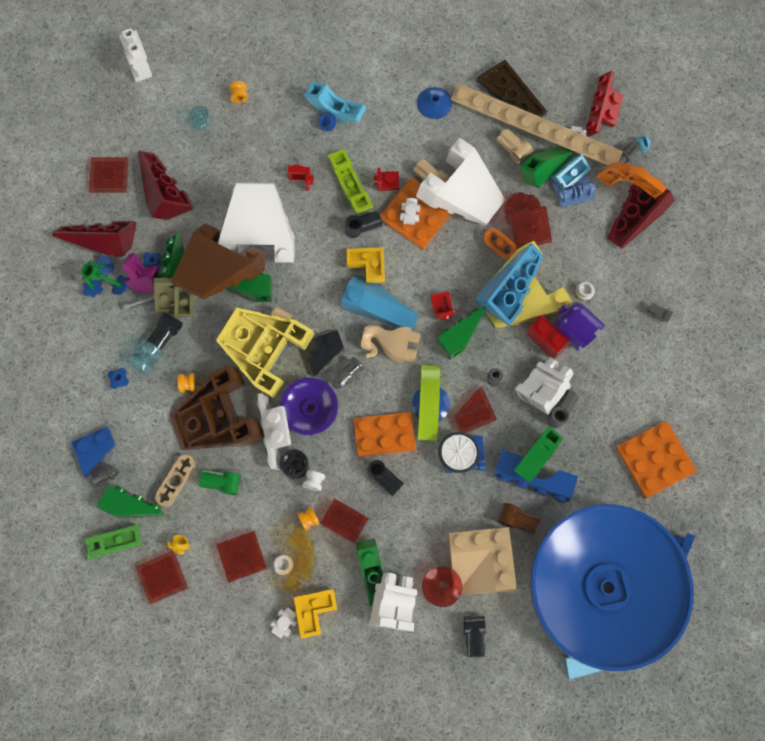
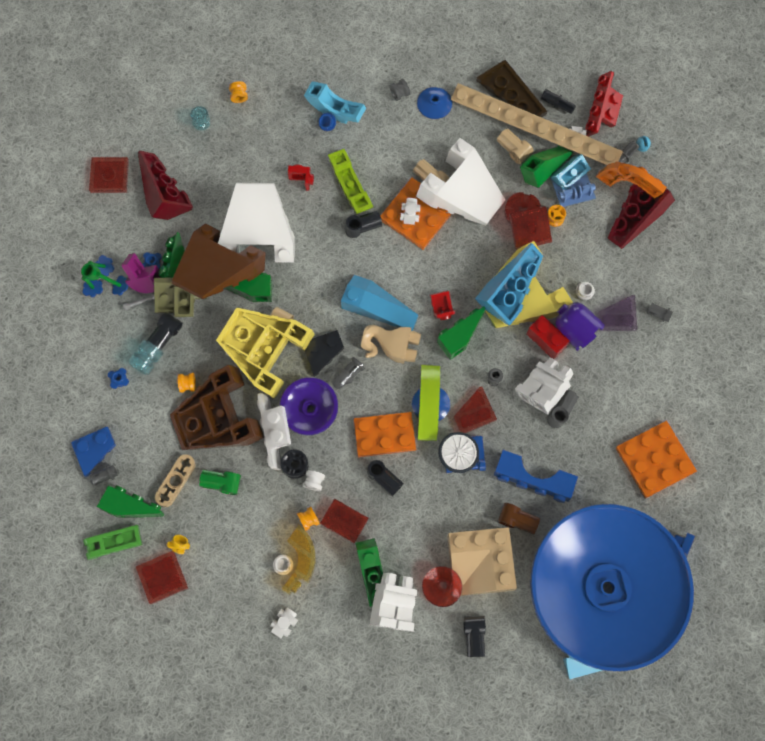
(108, 240): dark red wedge -> none
(135, 55): white hips -> none
(241, 556): clear red plate -> none
(307, 610): yellow plate -> none
(368, 258): yellow plate -> none
(387, 180): red bracket -> none
(400, 89): none -> dark grey wheel
(500, 244): orange plate -> none
(538, 454): green slope -> none
(556, 211): none -> light orange wheel
(558, 101): none -> black axle
(620, 316): none -> clear purple wing

